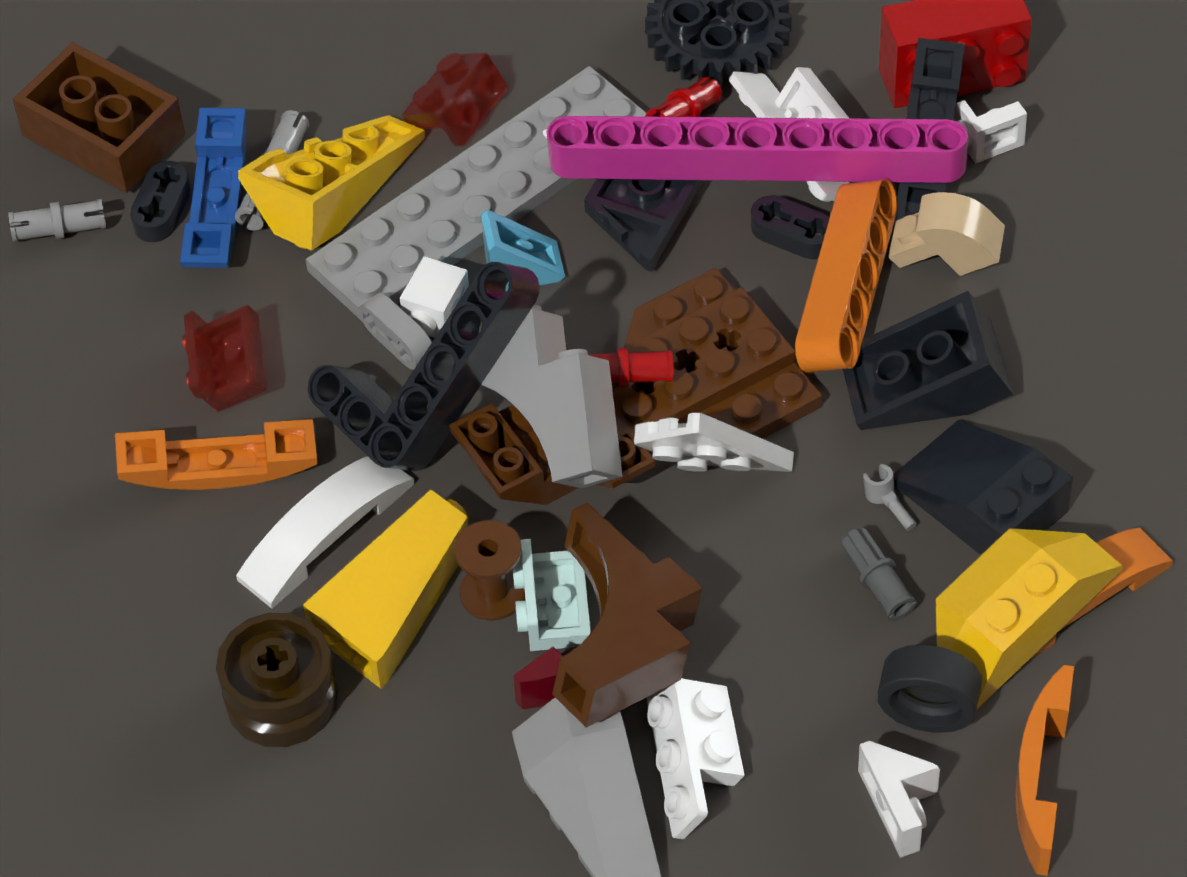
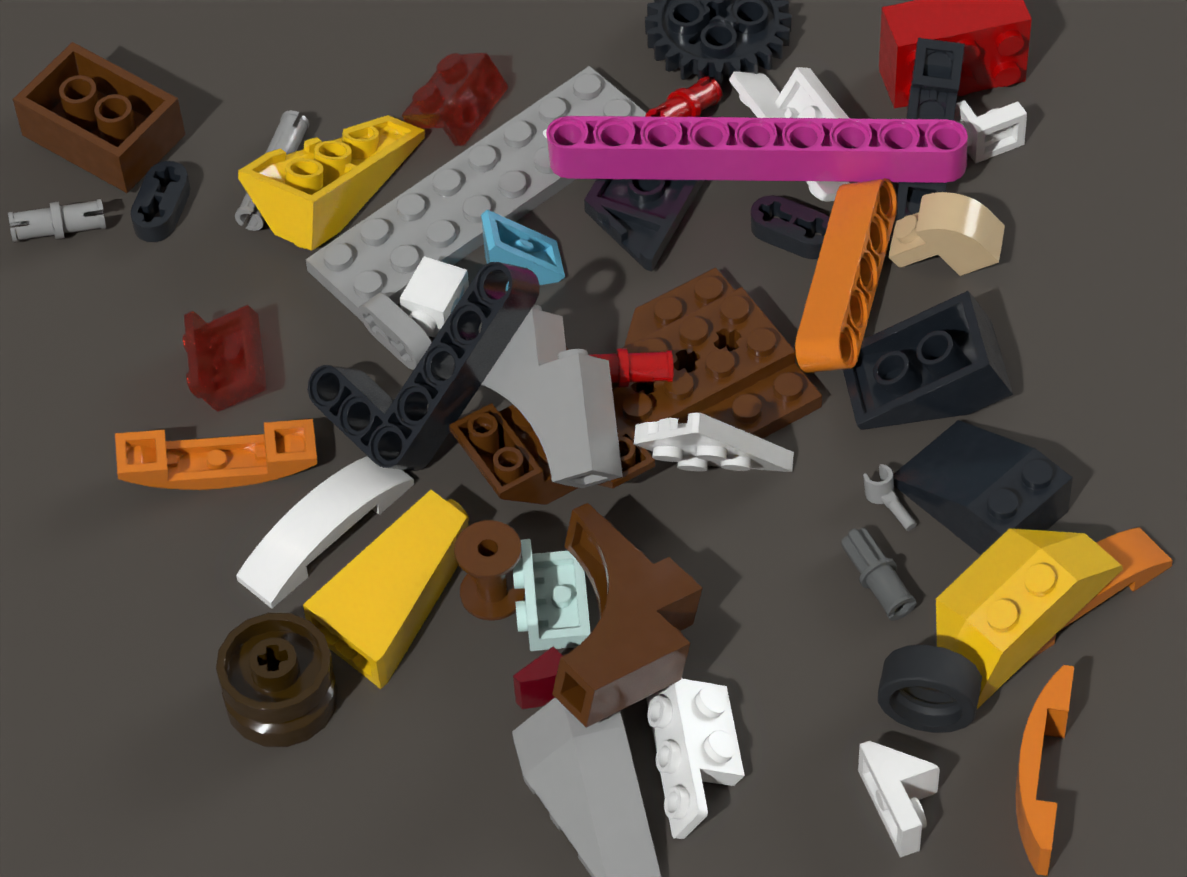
(217, 190): blue slope -> none

